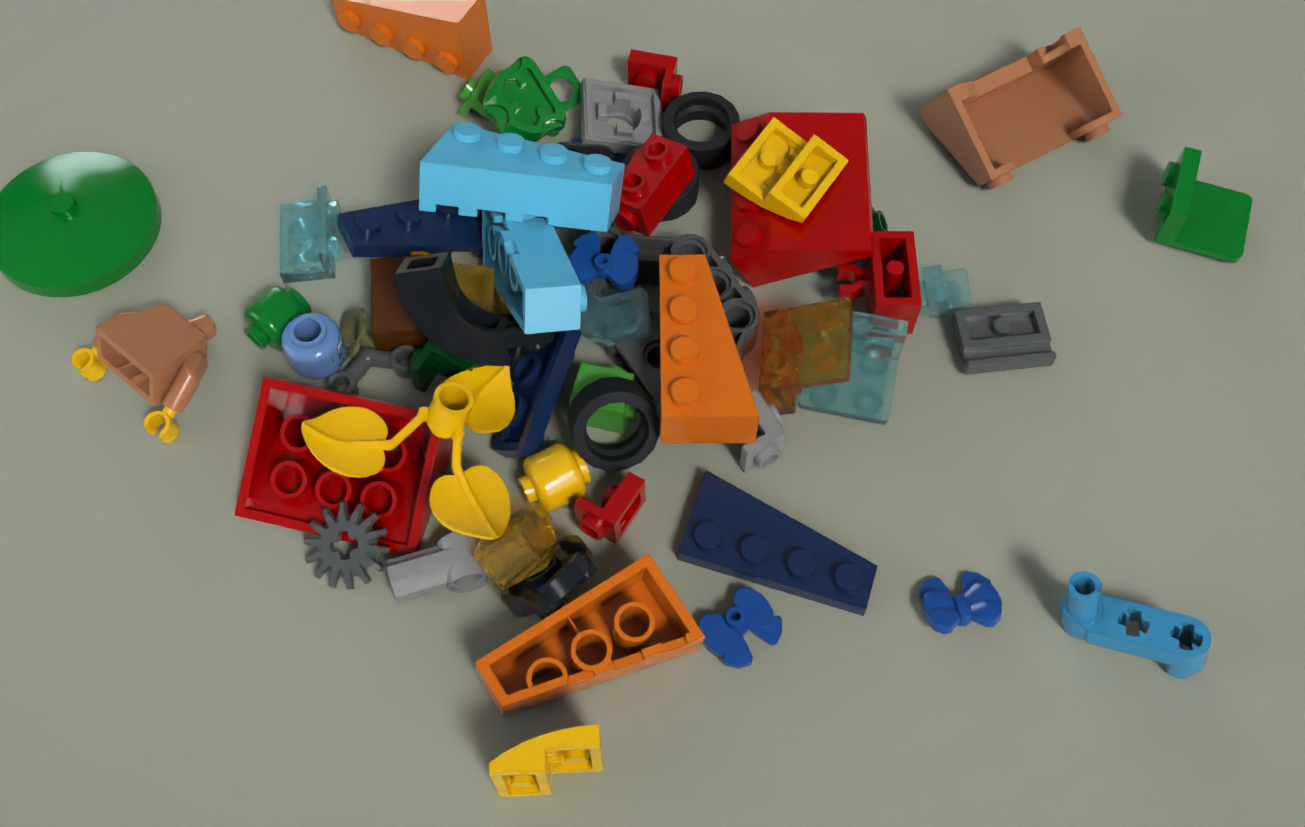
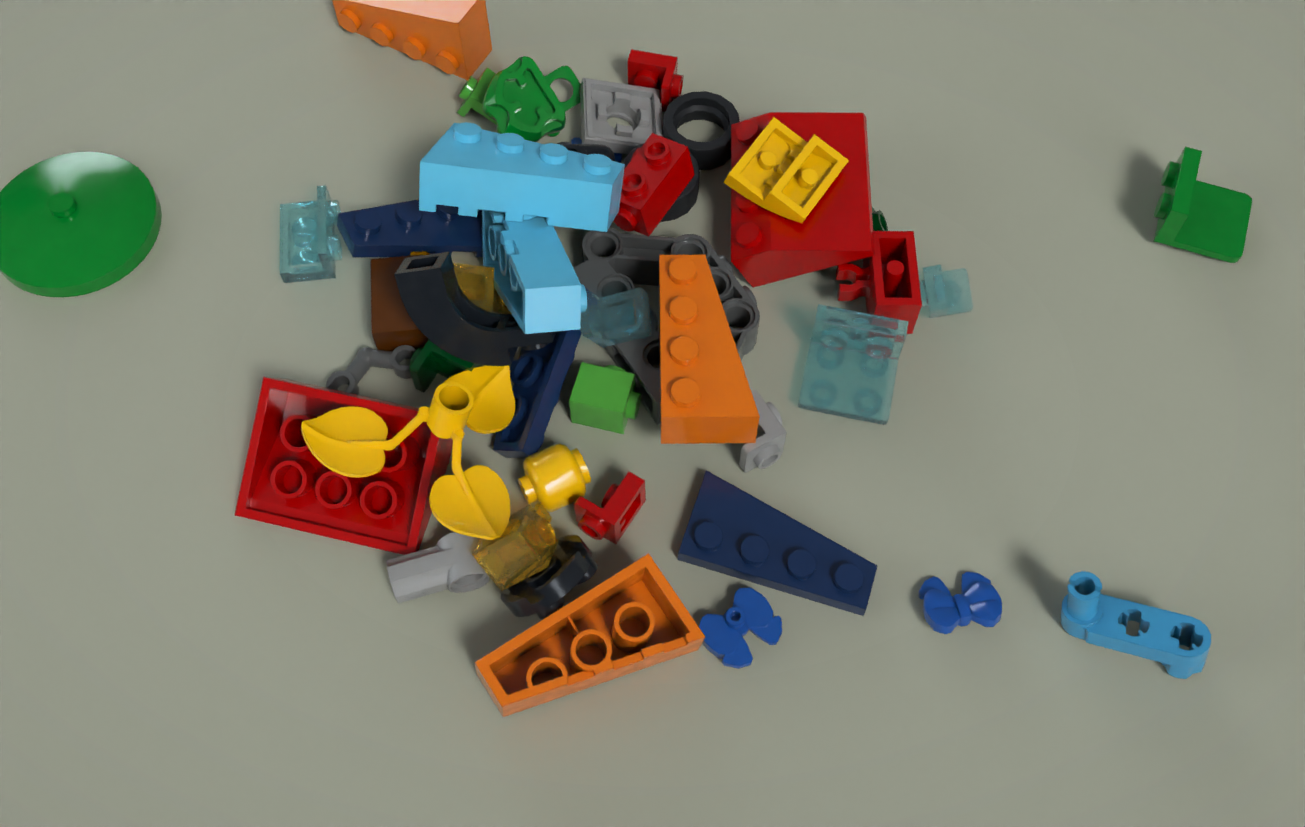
(154, 355): nougat torso -> none
(271, 313): green head -> none
(314, 346): medium blue head -> none
(355, 332): olive plant -> none
(360, 558): dark grey gear -> none
(530, 765): yellow slope -> none
(618, 266): blue piece -> none
(628, 452): black tyre -> none
(805, 350): clear orange bracket -> none
(1003, 338): dark grey plate -> none
(1023, 110): nougat windscreen -> none

